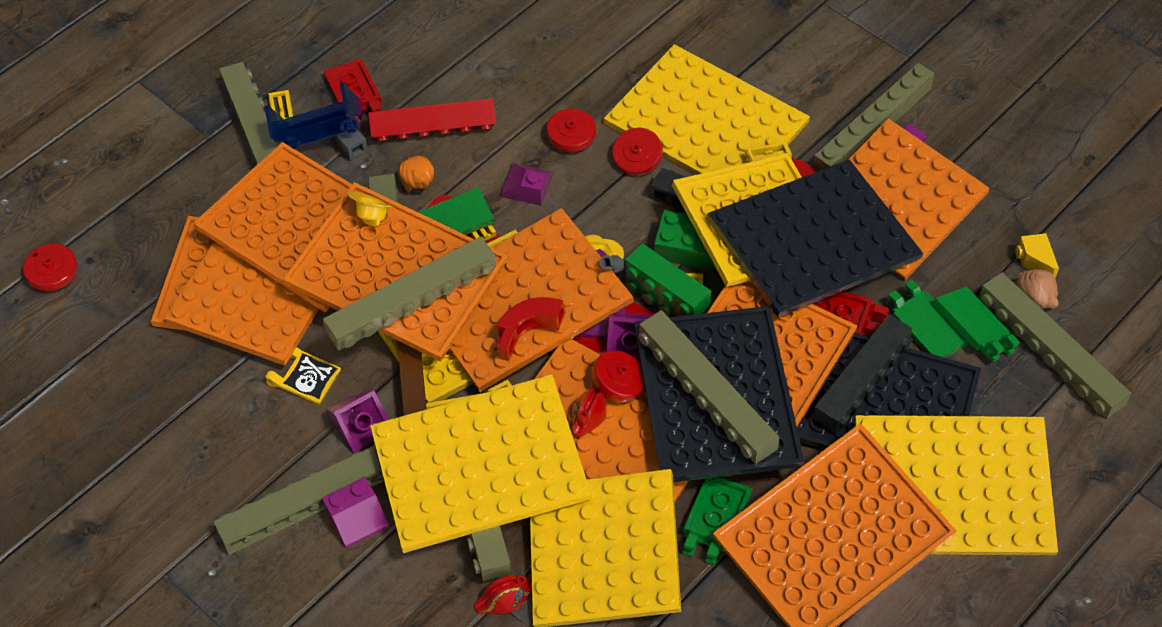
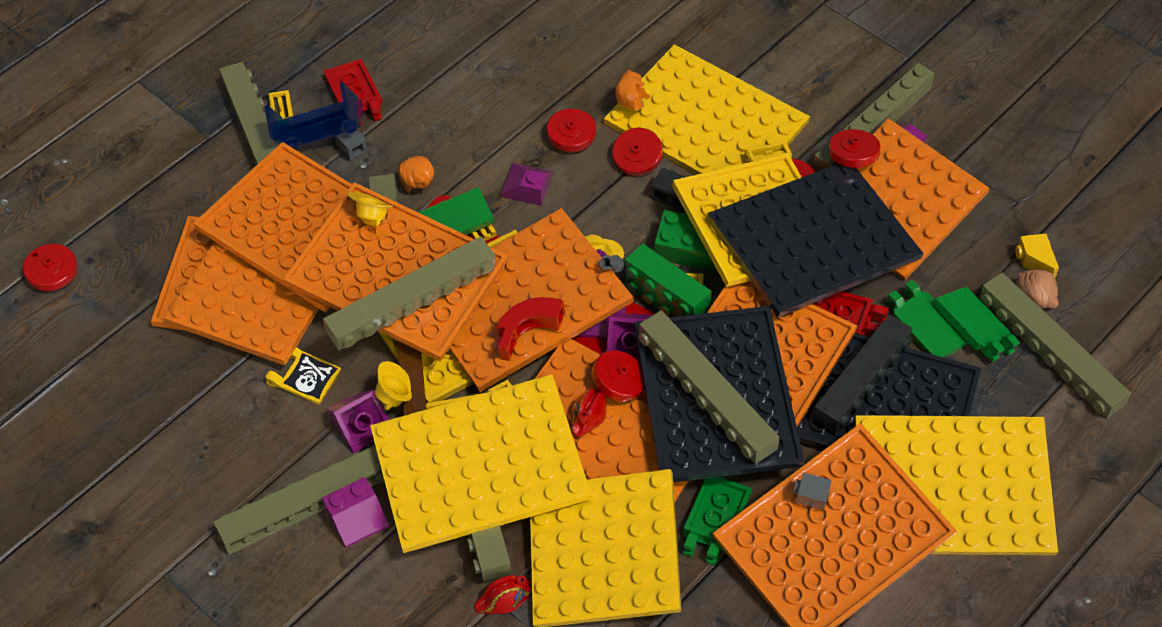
(392, 385): none -> yellow piece
(431, 118): red brick -> none
(630, 91): none -> orange hair
(812, 491): none -> dark grey brick
(854, 148): none -> red wheel

